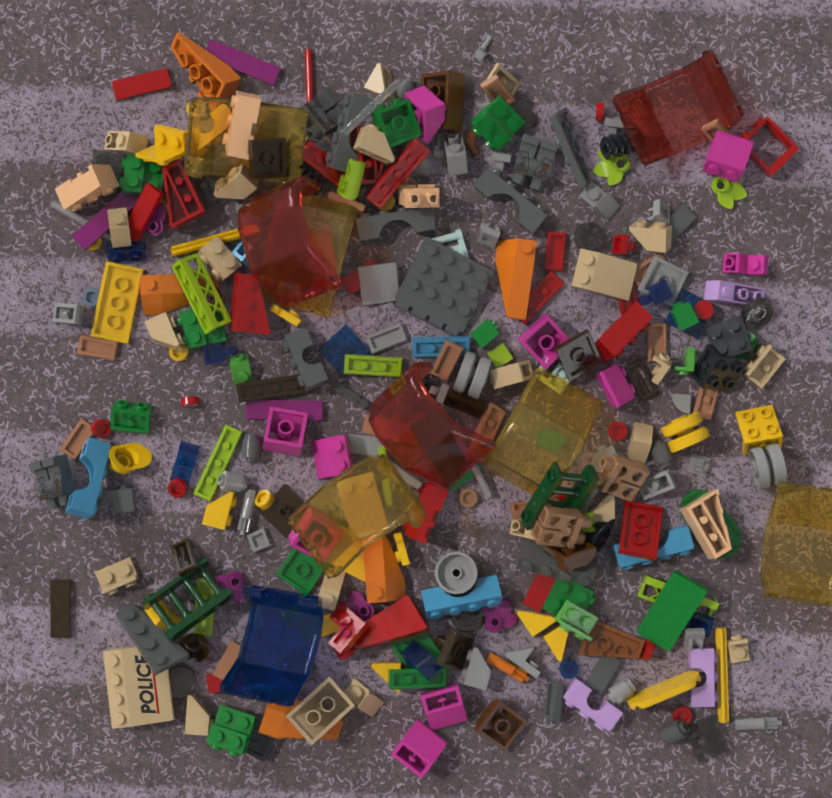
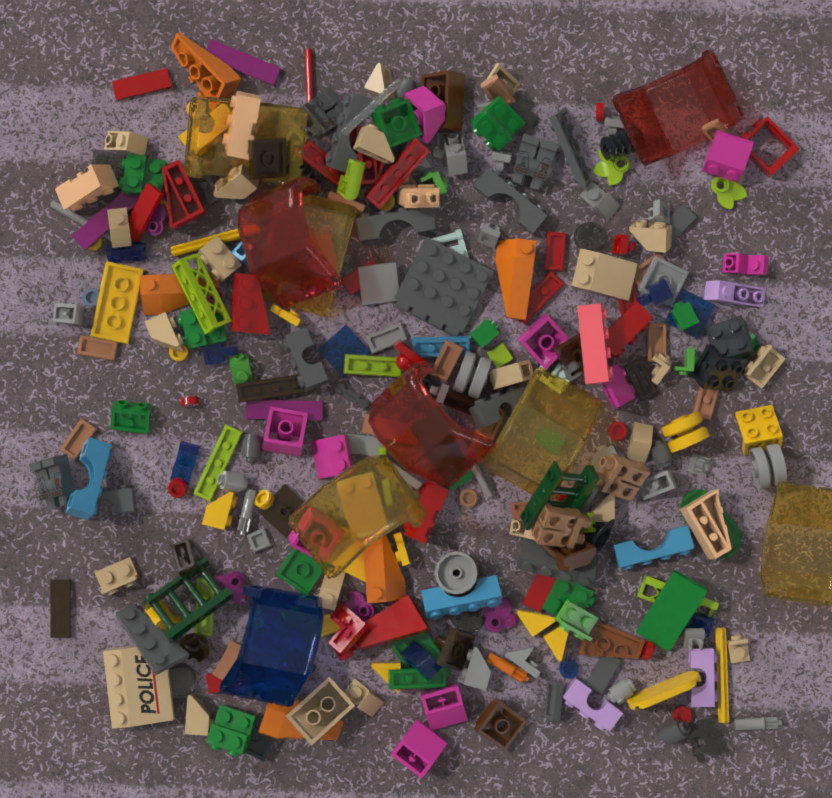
(101, 428): red tile -> none
(129, 457): yellow piece -> none
(168, 146): yellow bracket -> none
(407, 356): none -> red tile
(436, 178): none -> bright green bracket
(470, 143): reddish brown arm -> none
(480, 54): light grey hand -> none
(487, 412): none -> dark grey arch
(593, 344): none -> coral brick
(640, 530): red tile -> none
(682, 402): light grey tile -> none
(703, 310): red tile -> none
(756, 310): clear smoke piece -> none

